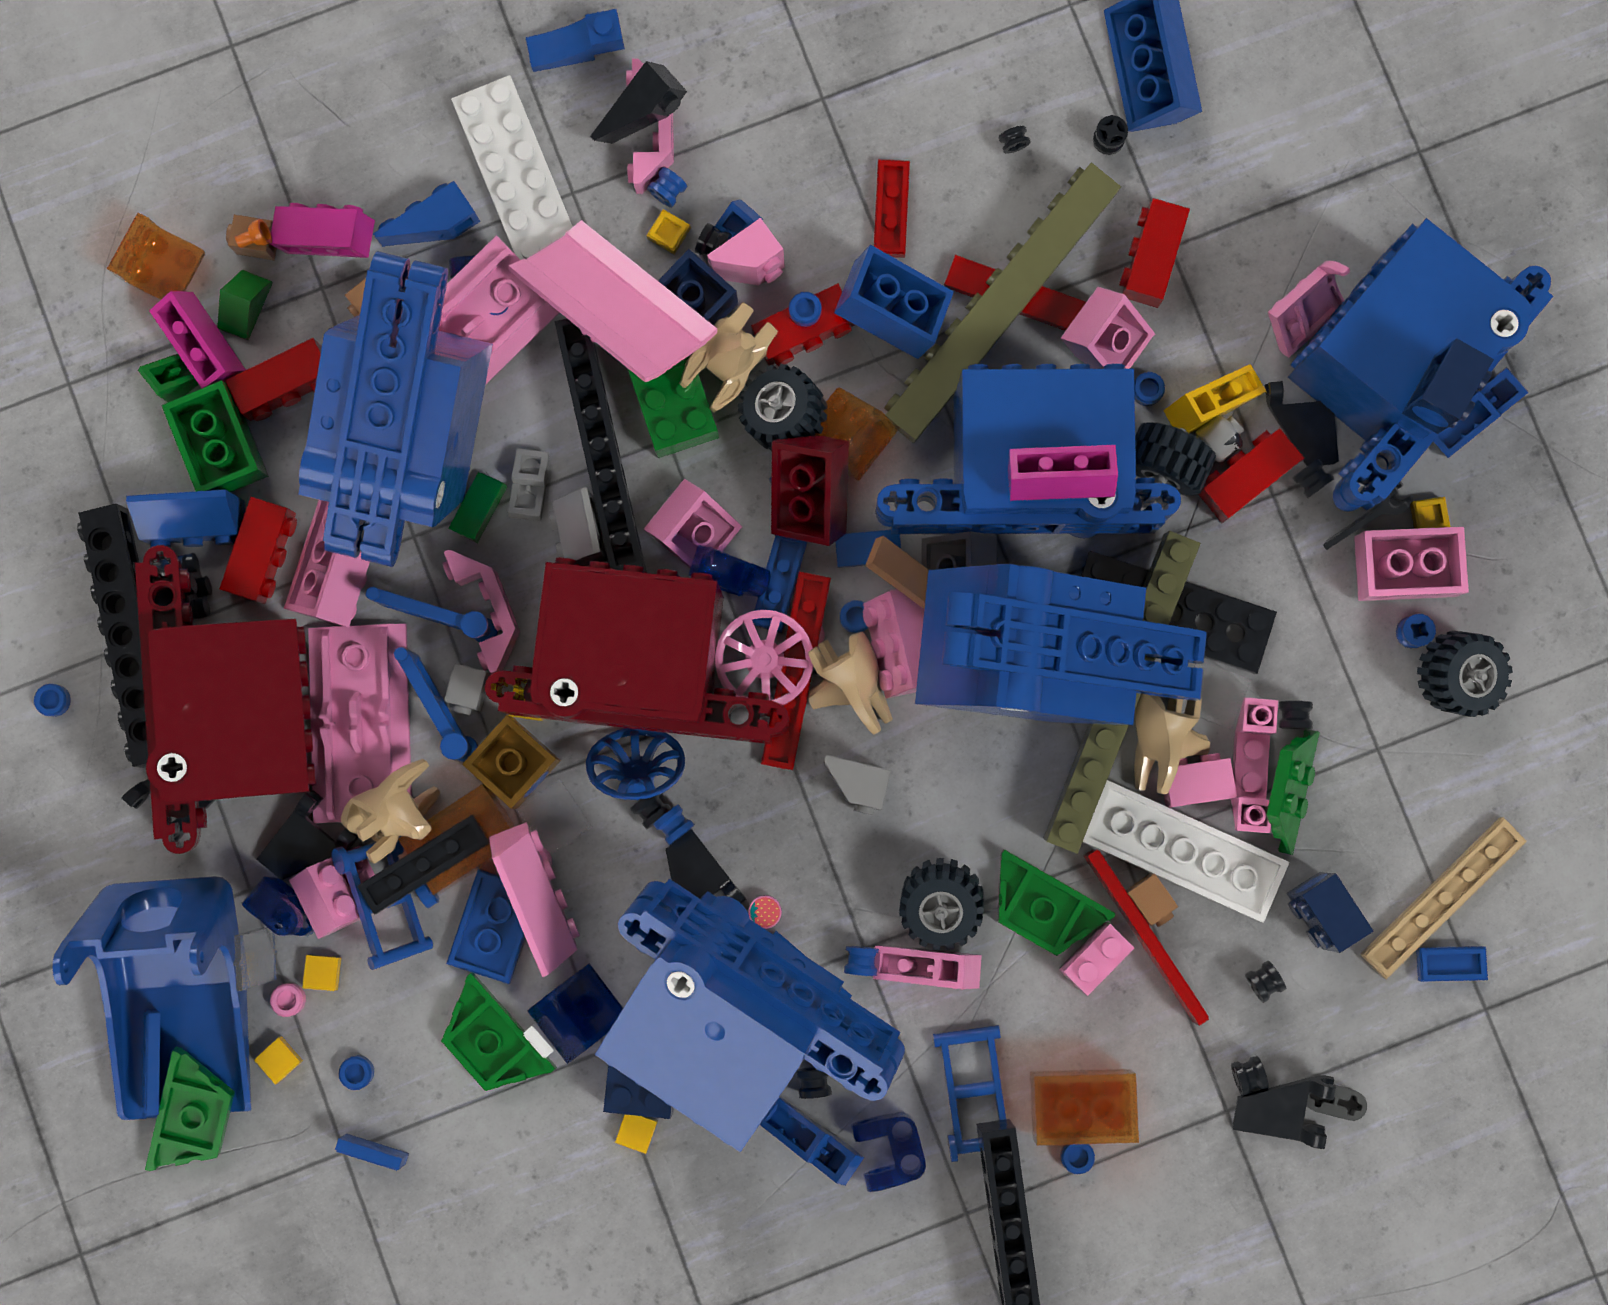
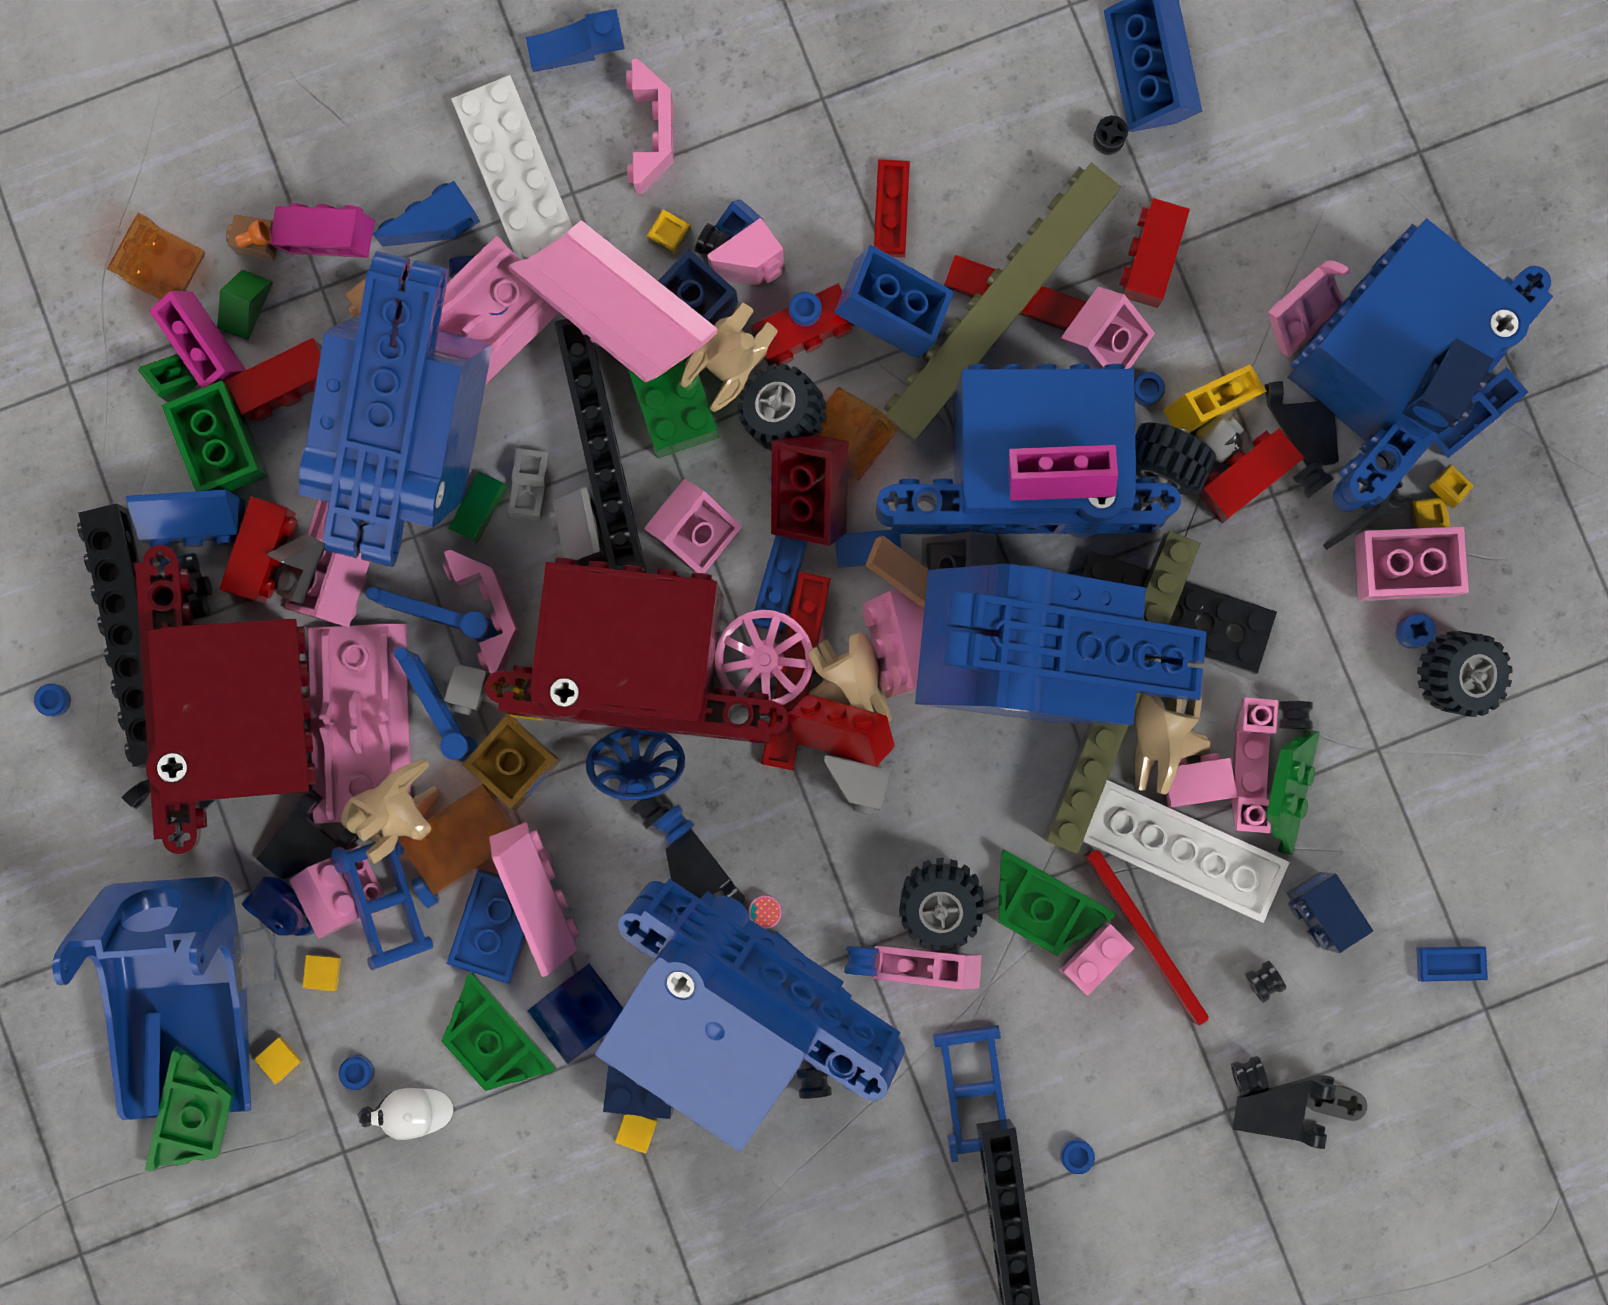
(287, 999): bright pink tile -> none
(302, 560): none -> dark grey slope
(371, 1152): blue tile -> none
(409, 1113): none -> white hair
(424, 864): black tile -> none
(539, 1040): white tile -> none
(646, 100): black slope -> none
(667, 187): blue wheel -> none
(731, 573): clear blue piece -> none
(812, 1141): blue slope -> none
(842, 730): none -> red brick
(852, 617): blue tile -> none
(894, 1174): clear blue piece -> none
(1014, 139): black bush -> none
(1084, 1107): clear orange brick -> none
(1152, 900): medium nougat brick -> none
(1443, 897): tan tile -> none
(1451, 486): none -> yellow tile

